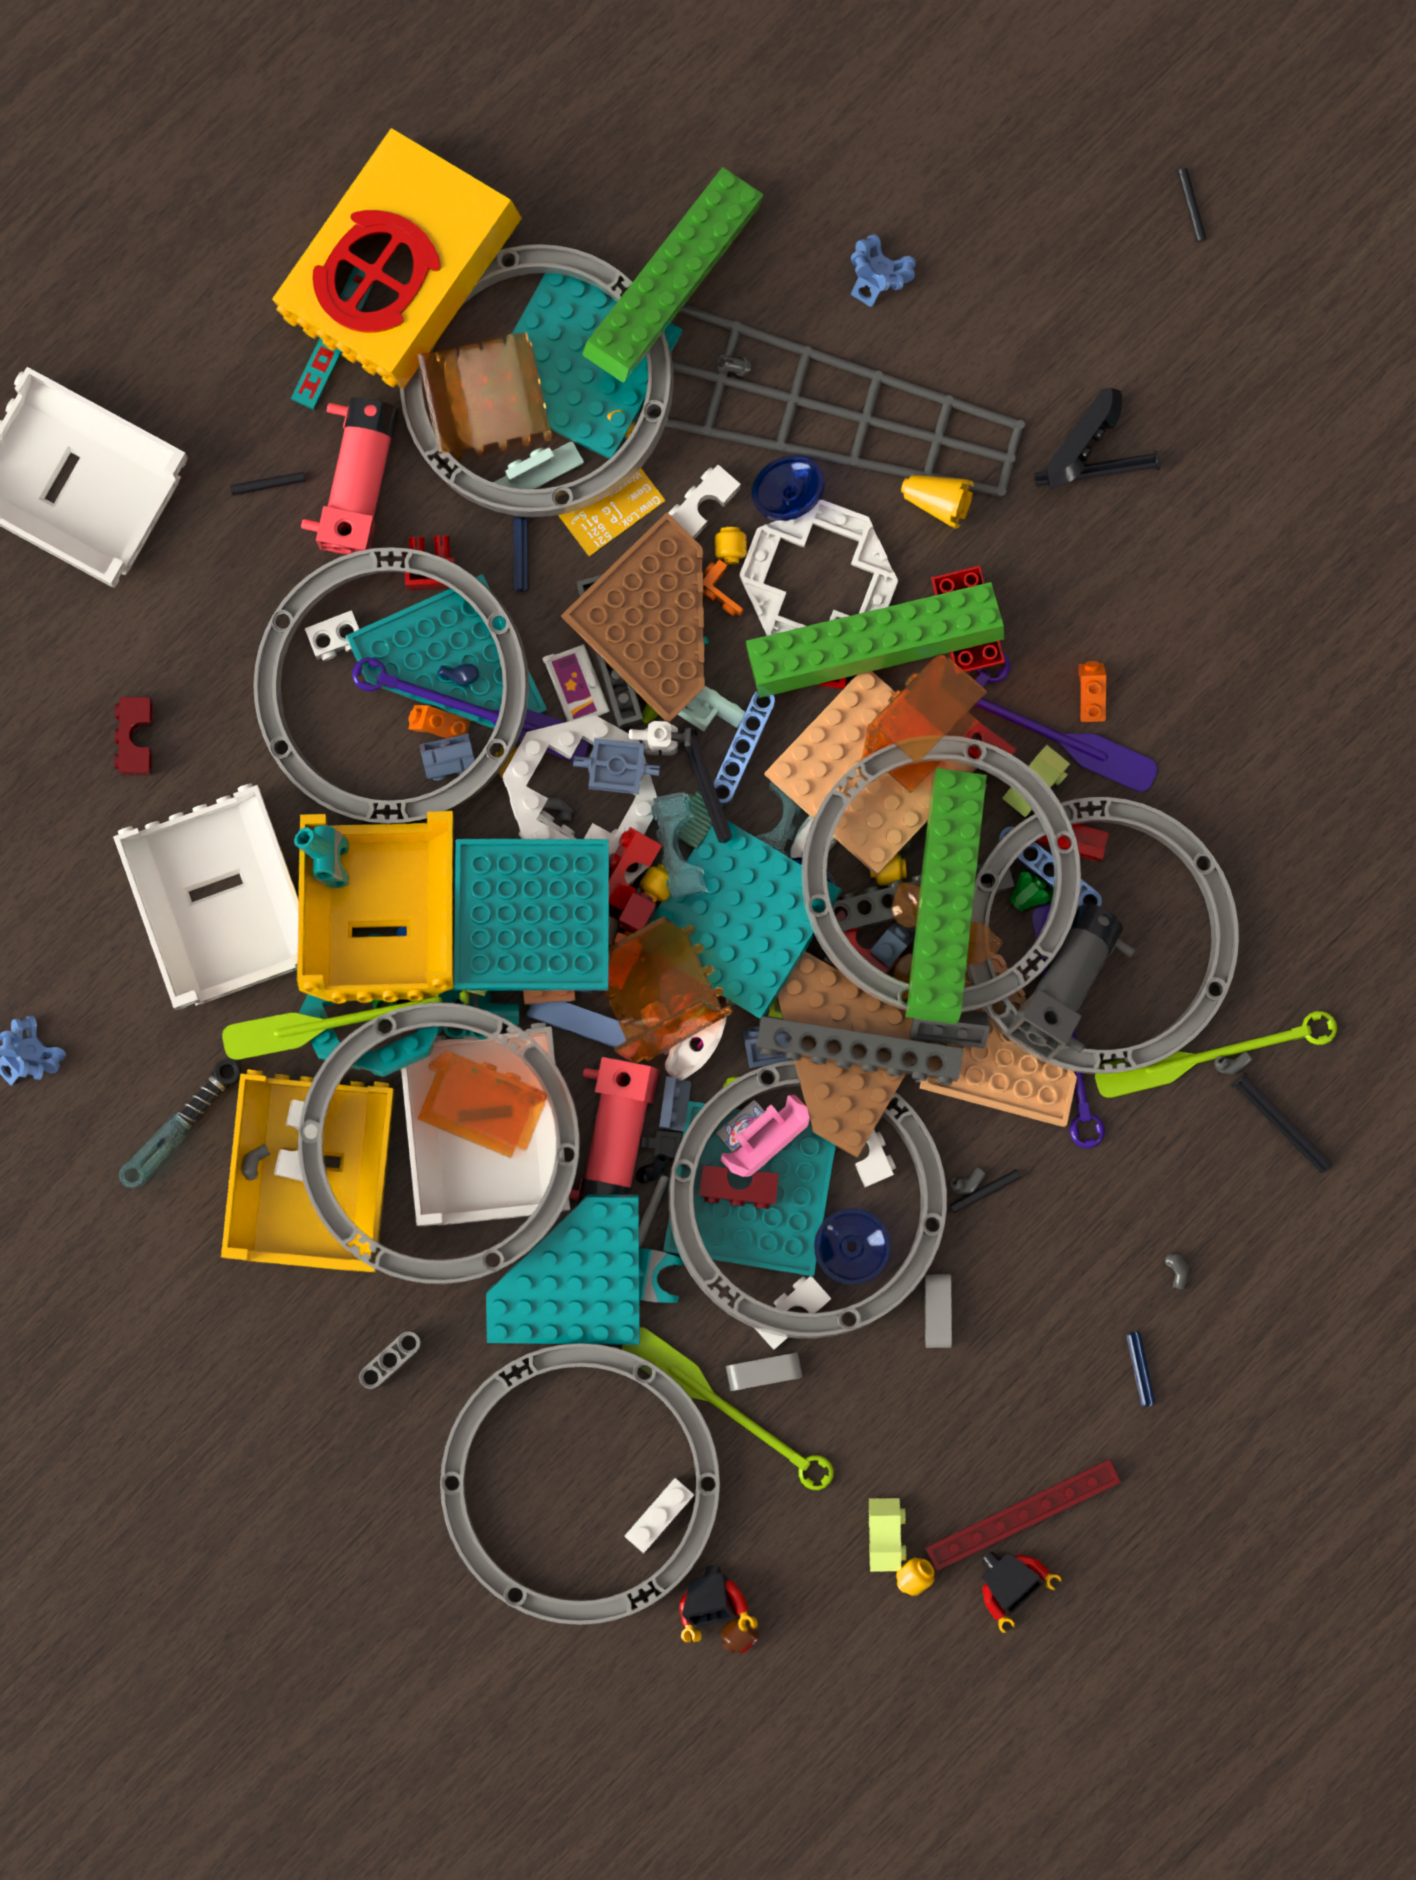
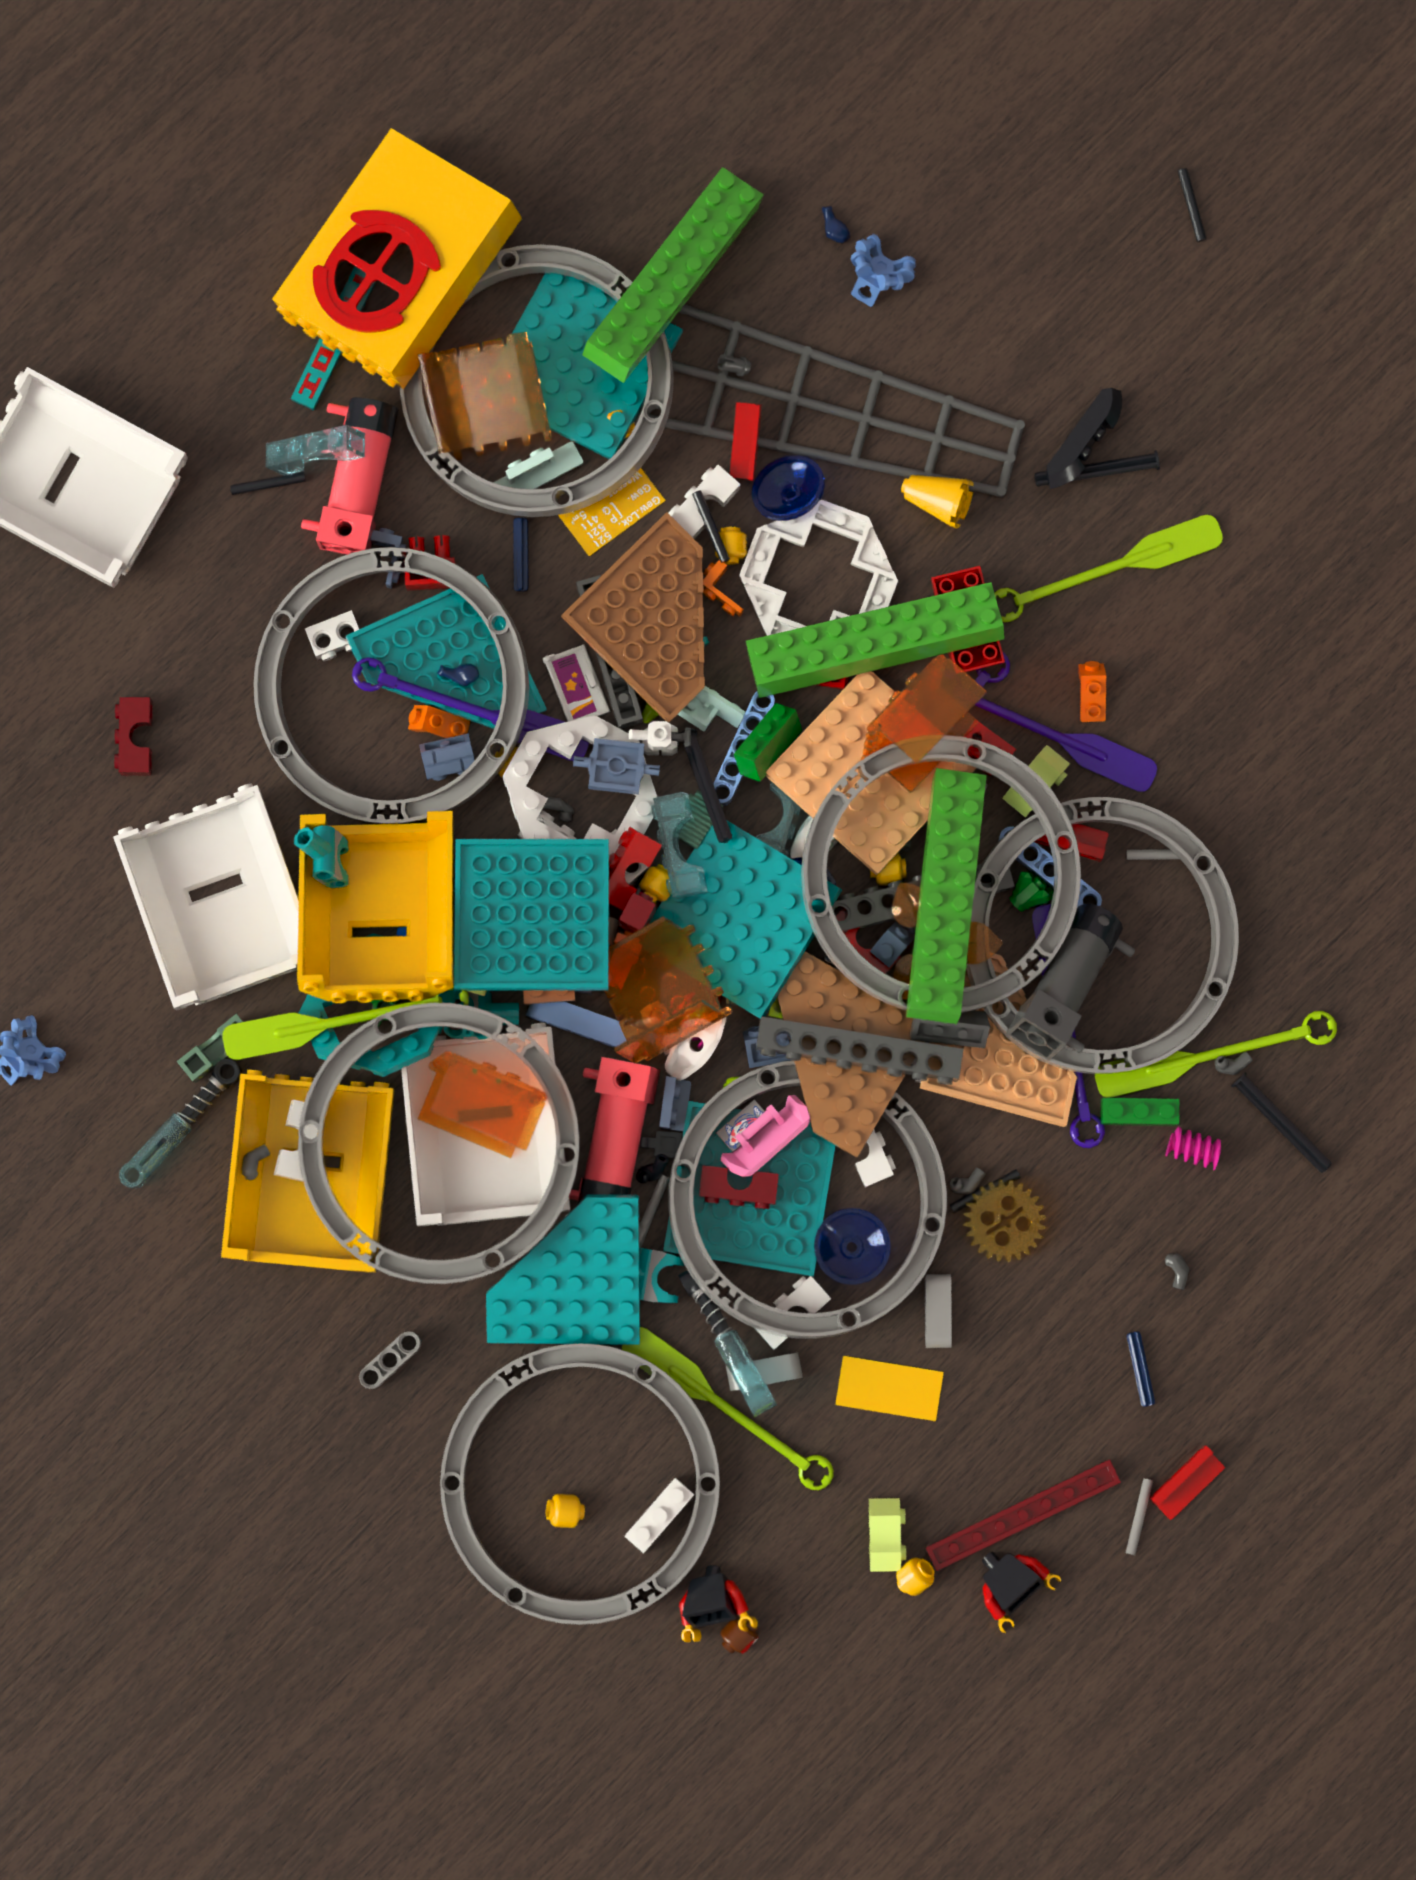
(204, 1057): none -> sand green arch
(336, 443): none -> clear light blue arch
(386, 538): none -> sand blue bracket
(564, 1510): none -> yellow head
(711, 526): none -> black bar
(732, 1350): none -> clear light blue piece
(745, 440): none -> red panel
(768, 741): none -> green brick
(834, 228): none -> dark blue animal
(889, 1388): none -> yellow piece
(991, 1201): none -> clear yellow gear
(1139, 1111): none -> green brick
(1139, 1516): none -> light grey bar
(1151, 553): none -> lime piece
(1151, 854): none -> light grey bar
(1187, 1482): none -> red panel
(1194, 1147): none -> dark pink piece

